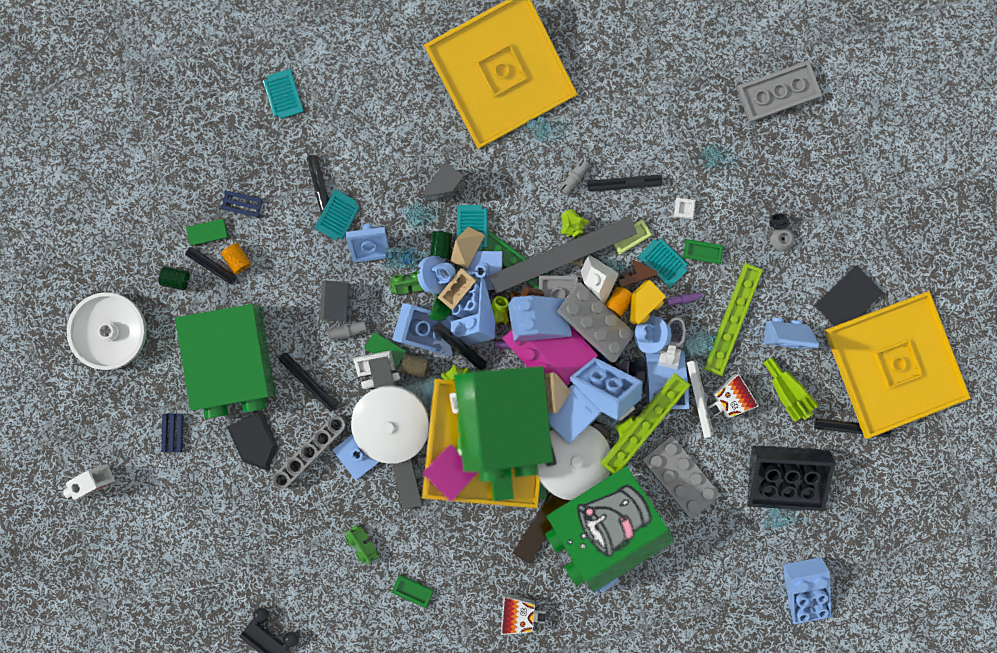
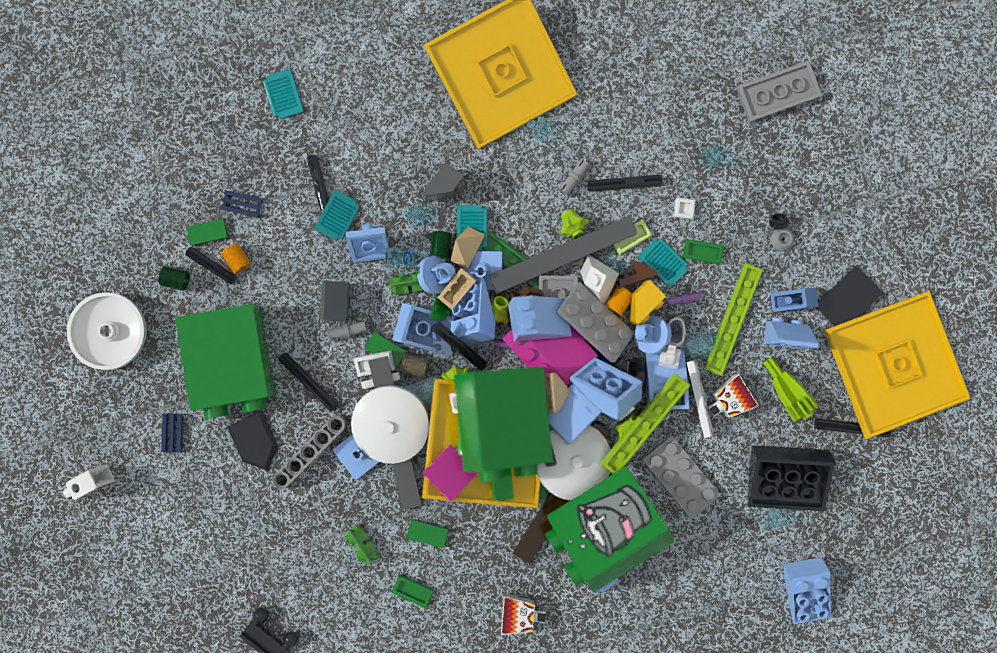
(427, 533): none -> green tile
(794, 299): none -> medium blue slope

